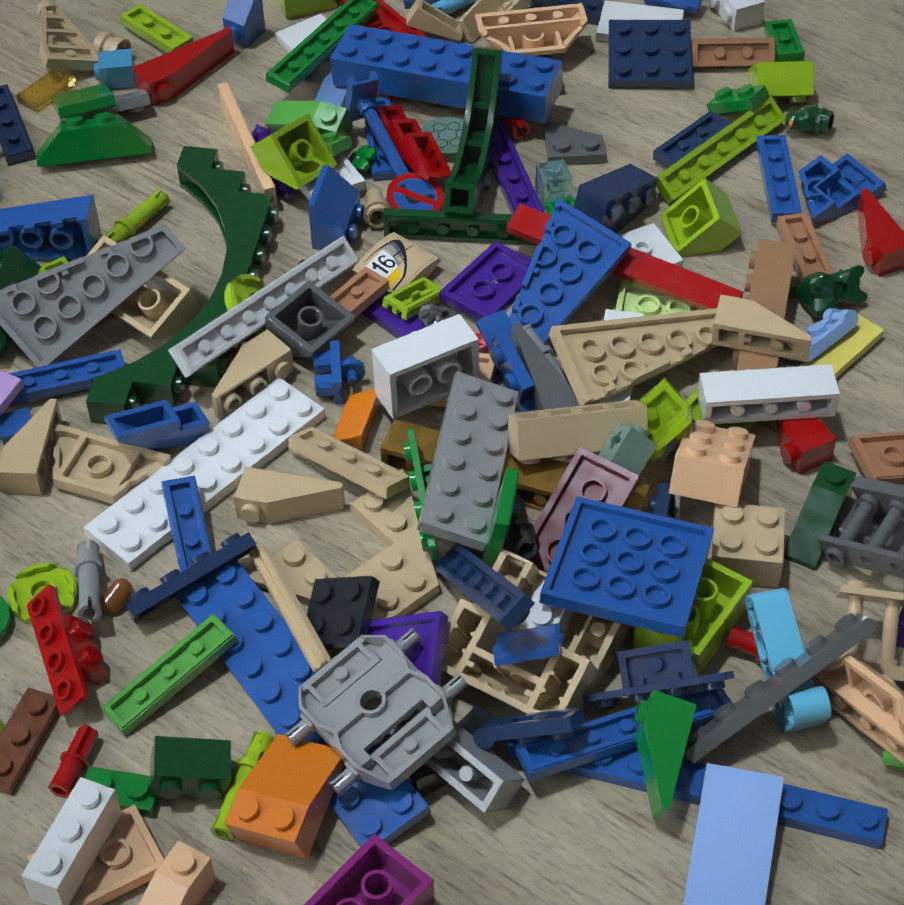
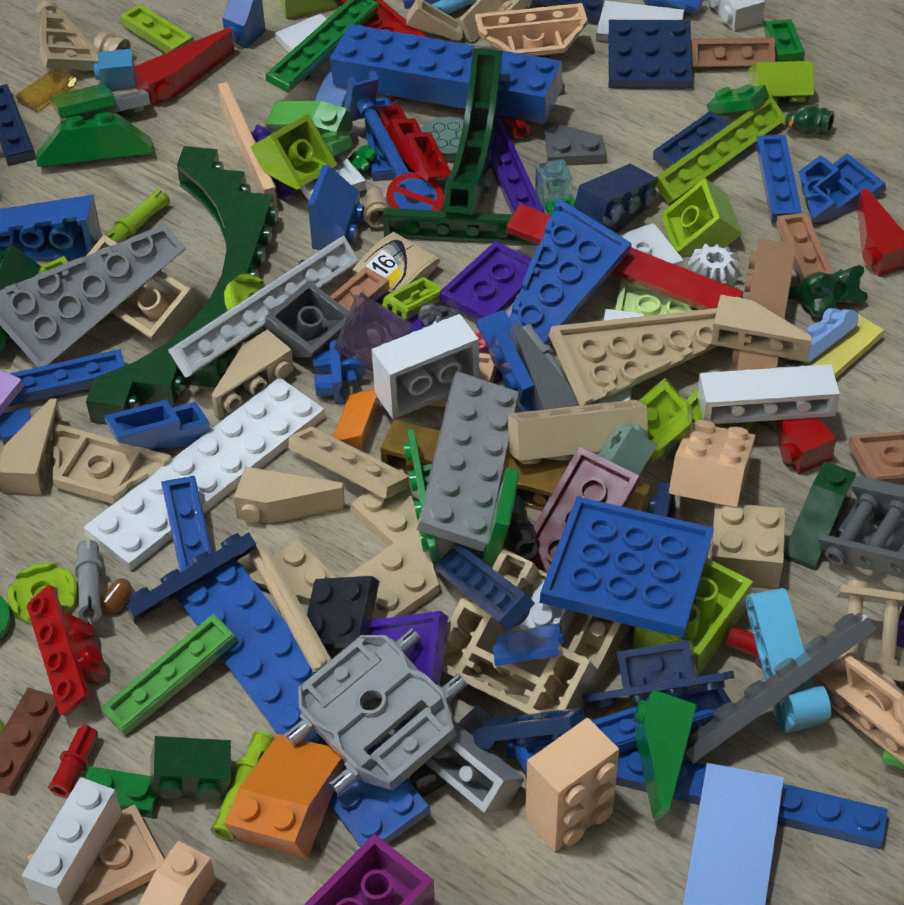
(367, 328): none -> clear purple plate
(571, 785): none -> light nougat brick
(716, 264): none -> white gear

